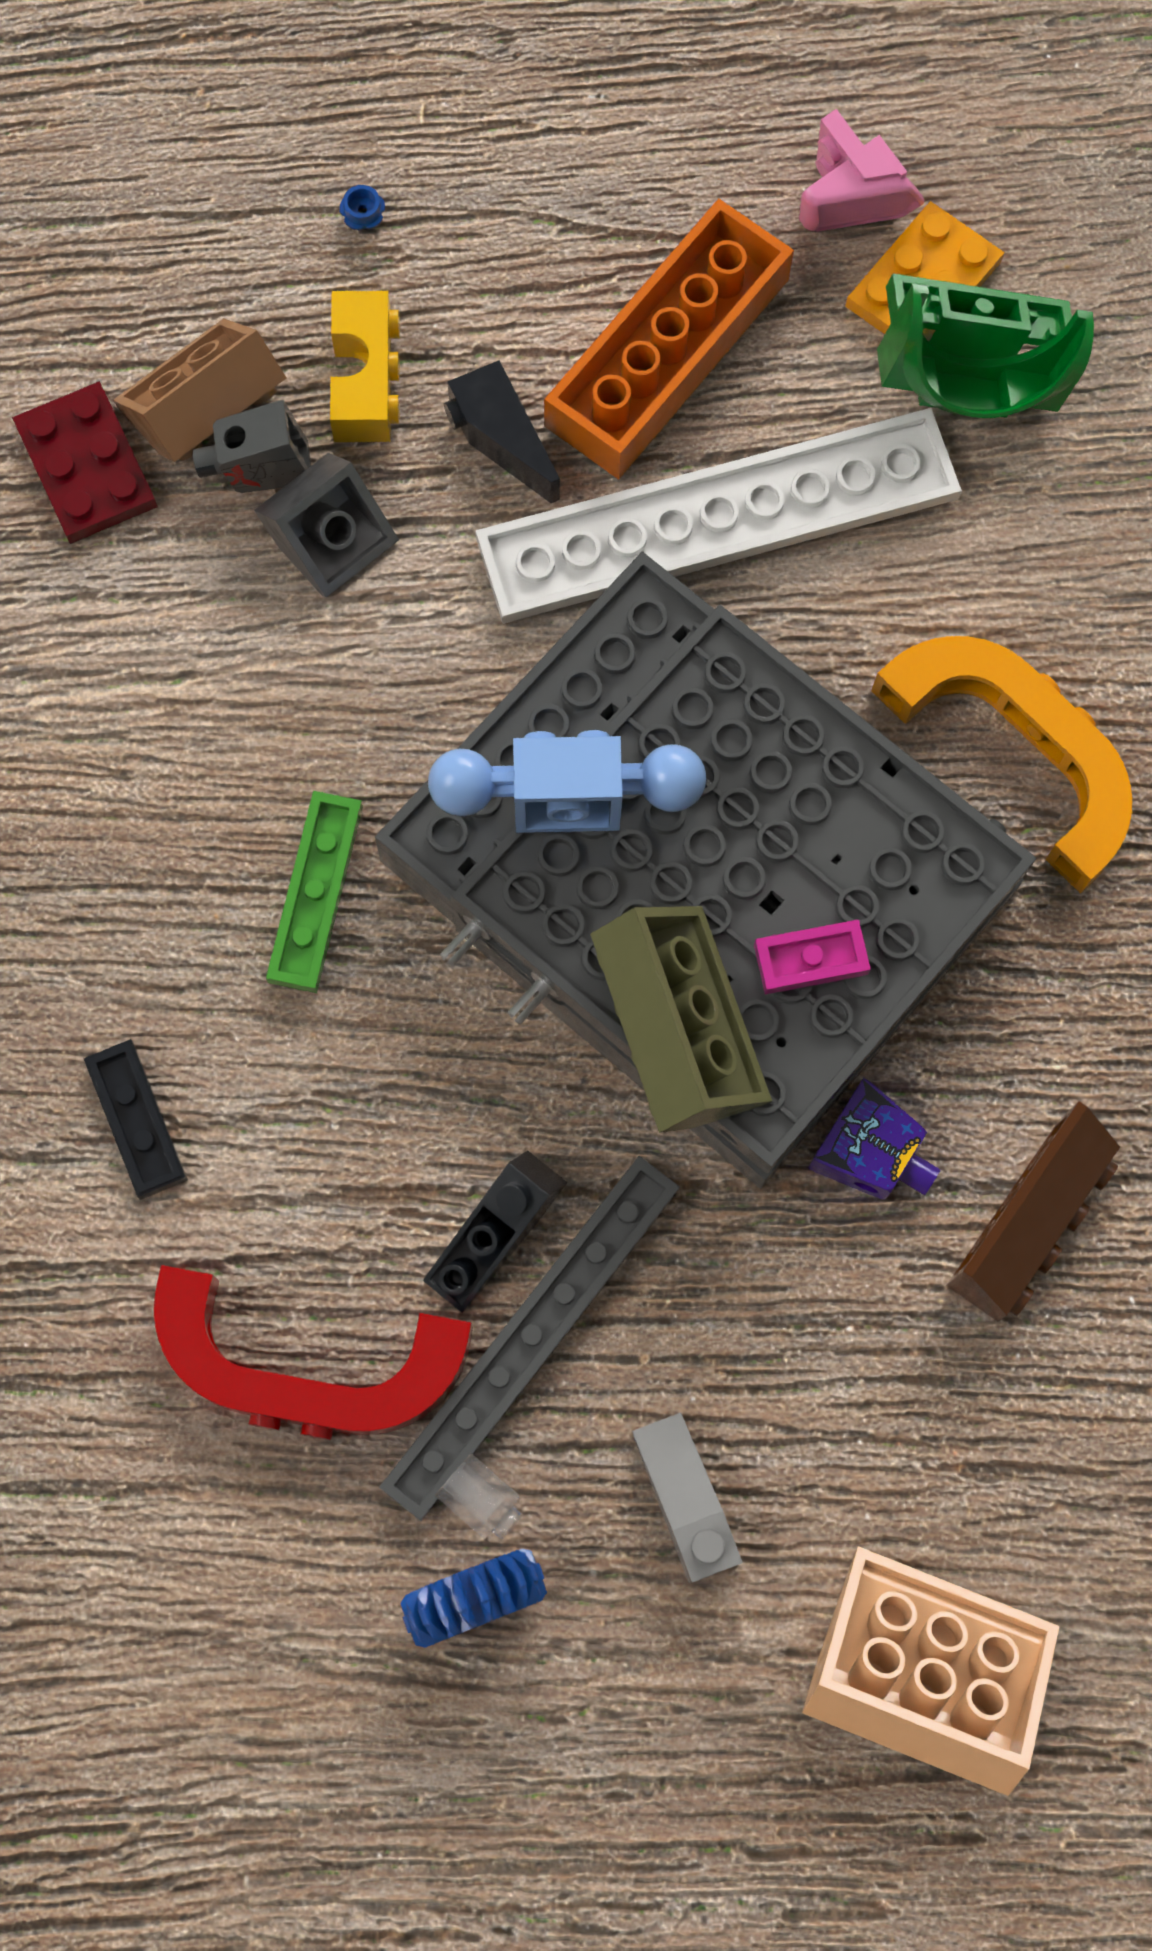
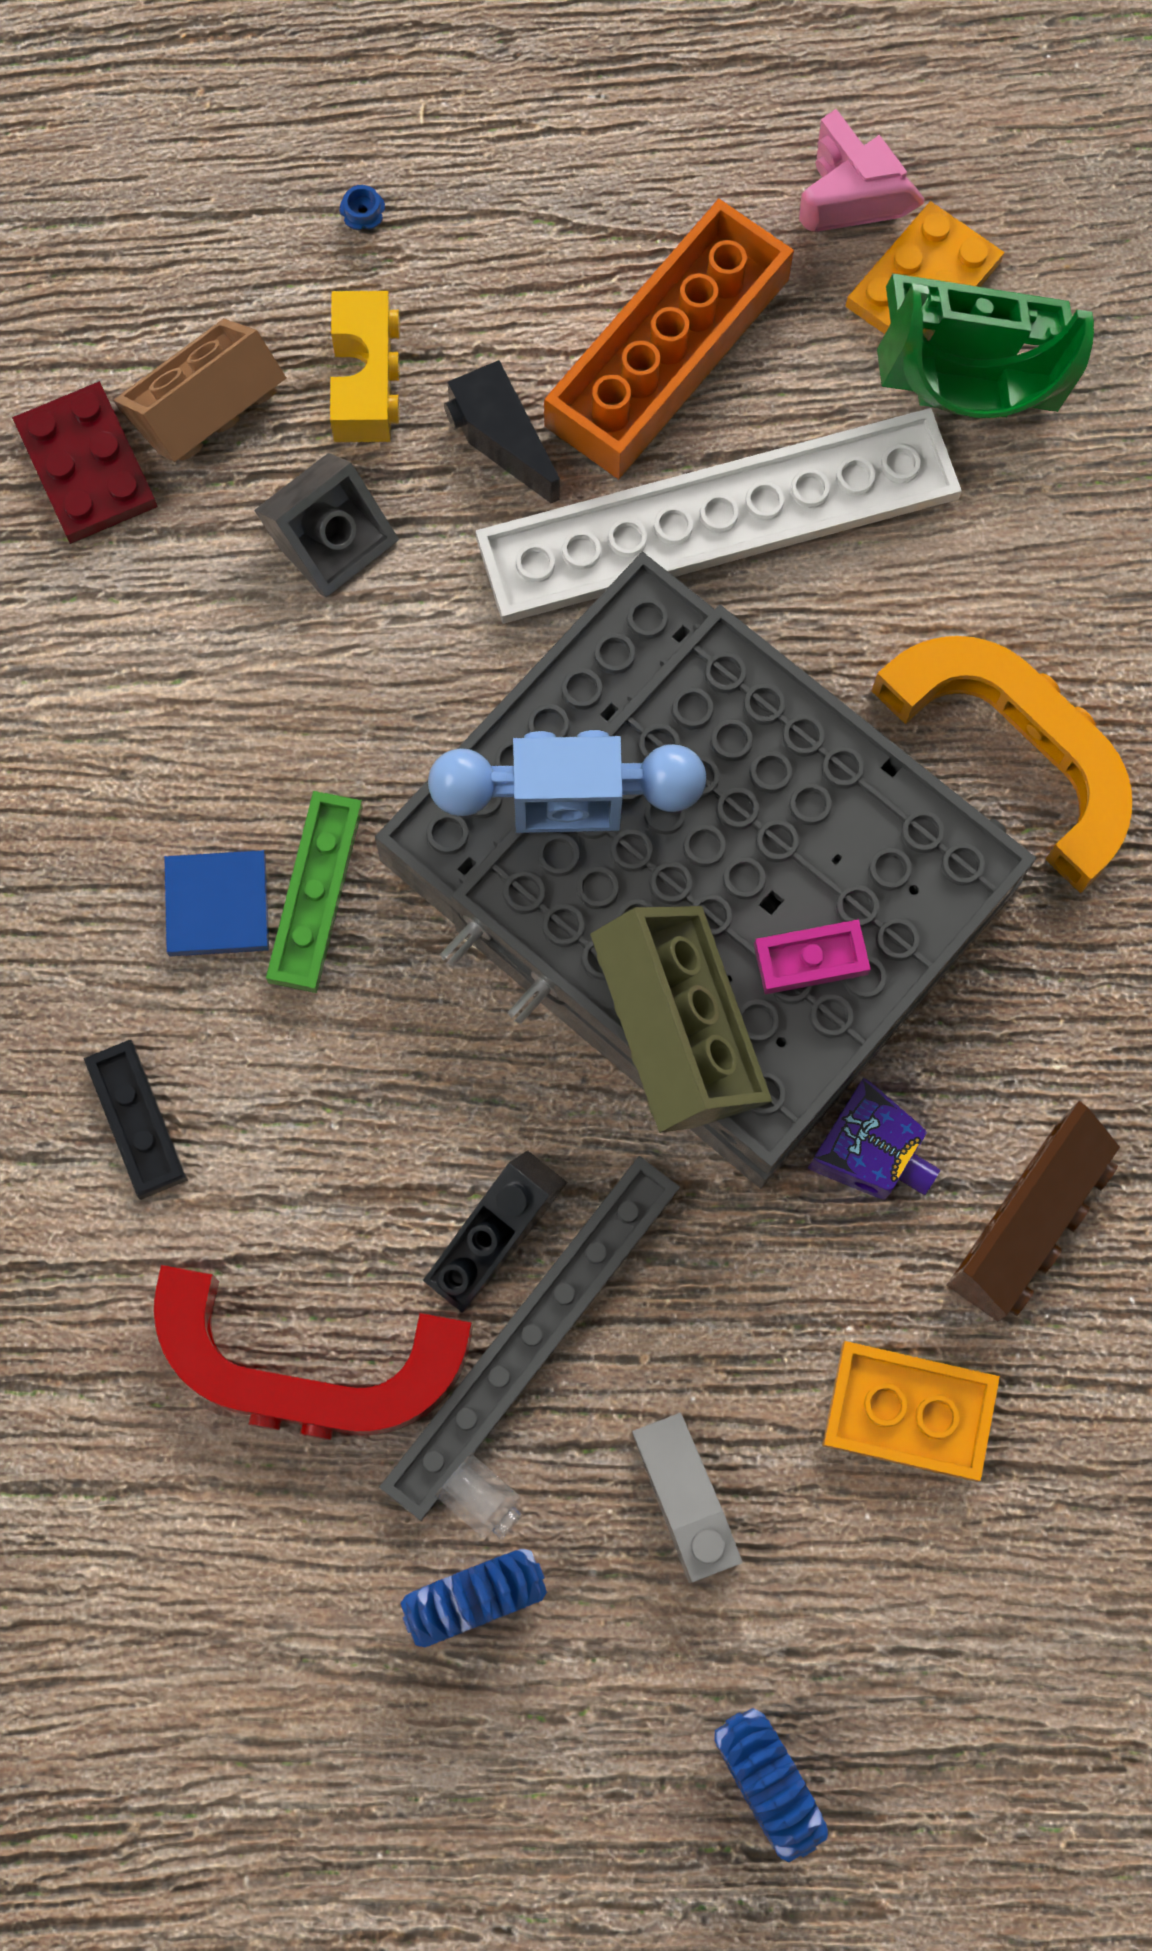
(216, 903): none -> blue tile
(256, 449): dark grey torso -> none
(771, 1785): none -> blue gear
(911, 1411): none -> light orange plate
(934, 1672): light nougat slope -> none

